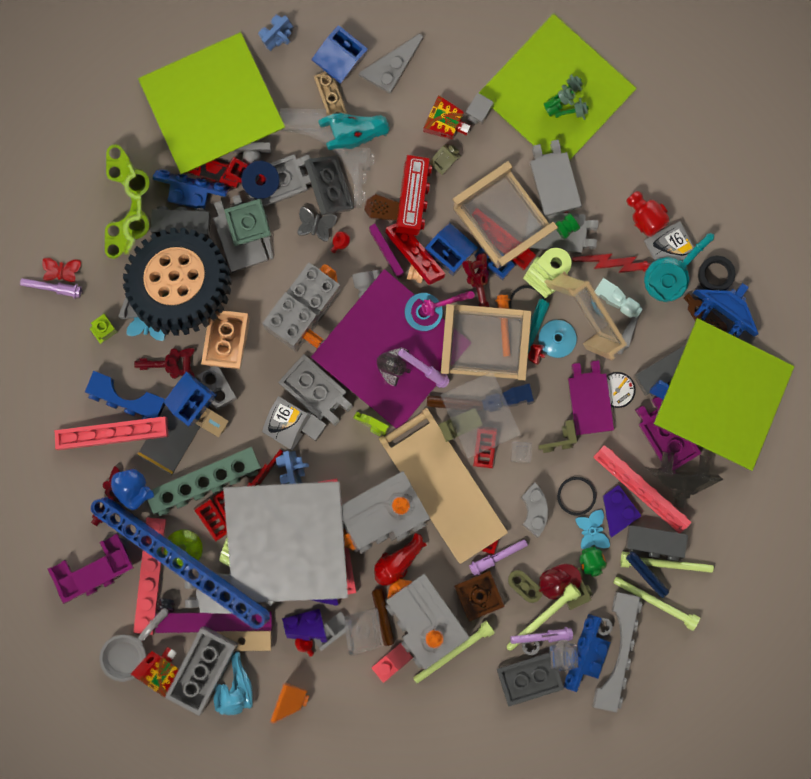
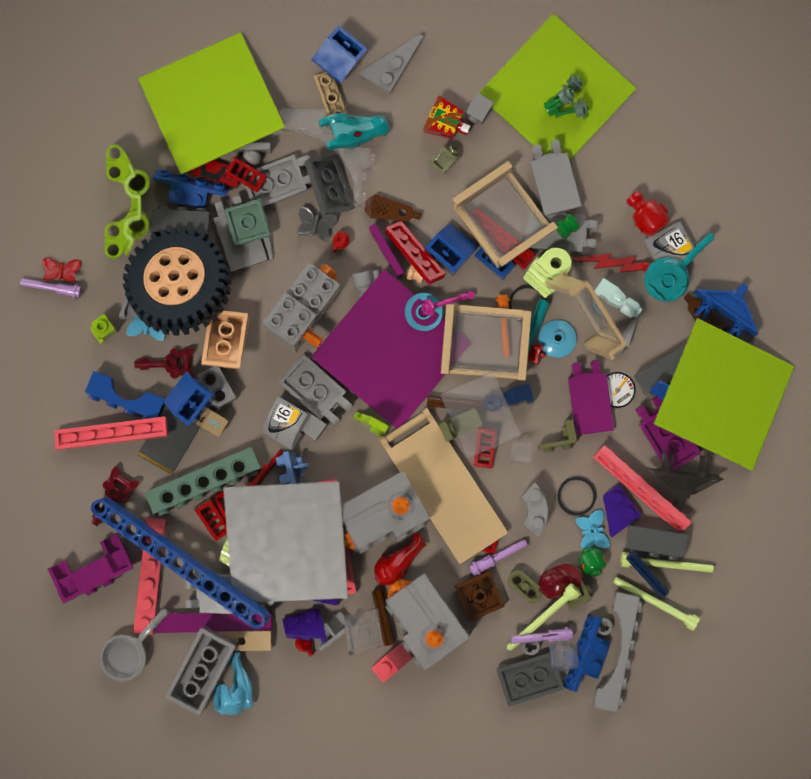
(130, 488): blue piece -> none
(157, 671): torso -> none
(166, 603): black bush -> none
(190, 540): clear neon green dish -> none
(271, 179): dark blue tile -> none
(278, 34): medium blue hips -> none
(289, 702): orange slope -> none
(391, 366): clear smoke brick -> none
(412, 195): red brick -> none
(440, 379): lavender pin -> none
(479, 278): dark red piece -> none
(484, 631): yellowish green piece -> none
(720, 260): black tyre -> none

